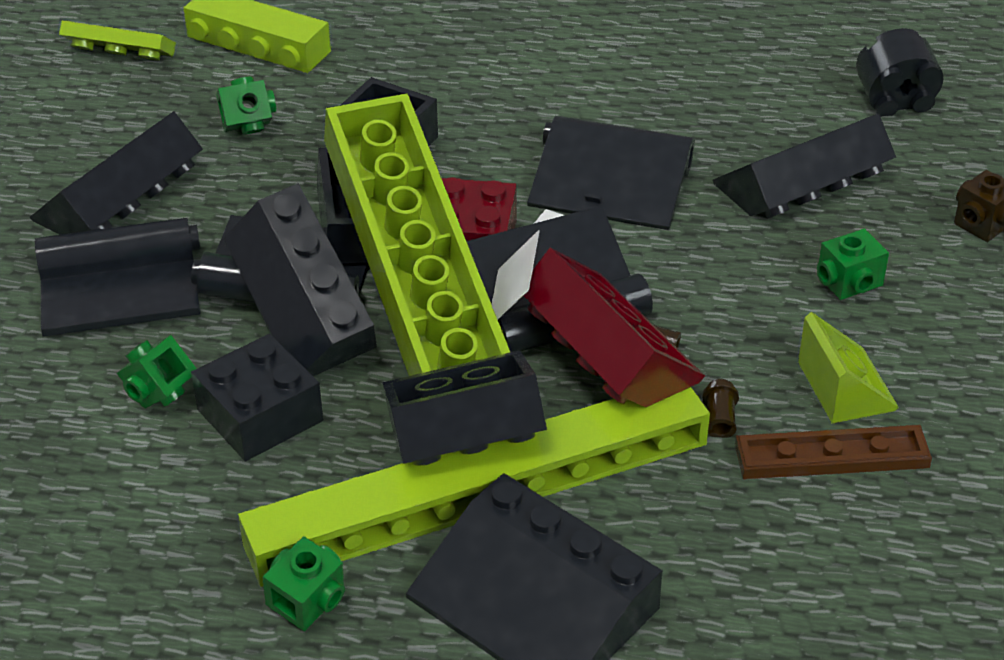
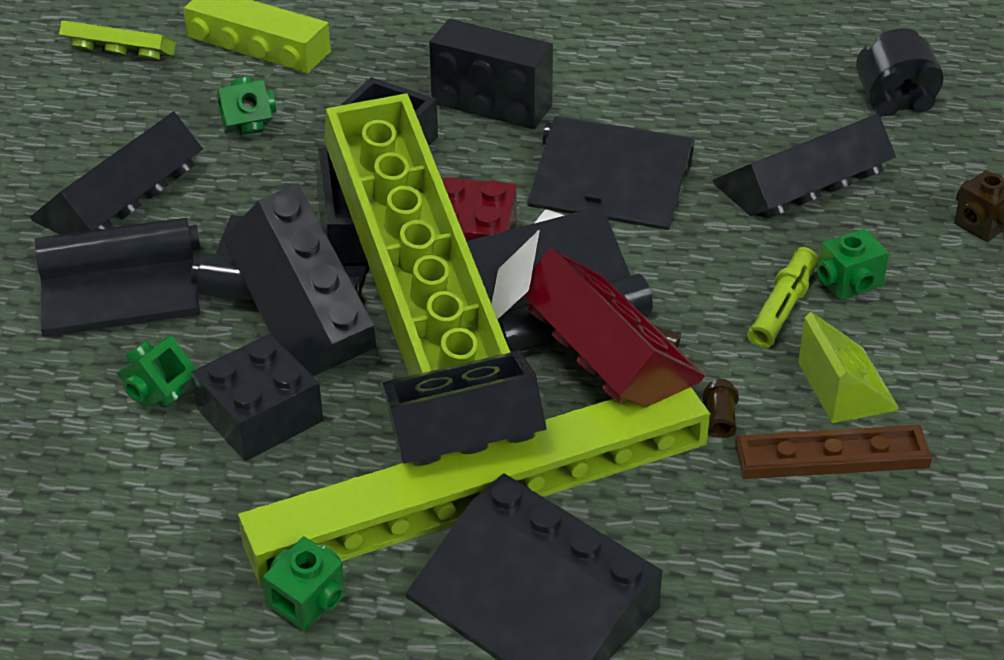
(491, 73): none -> black brick
(790, 286): none -> lime pin

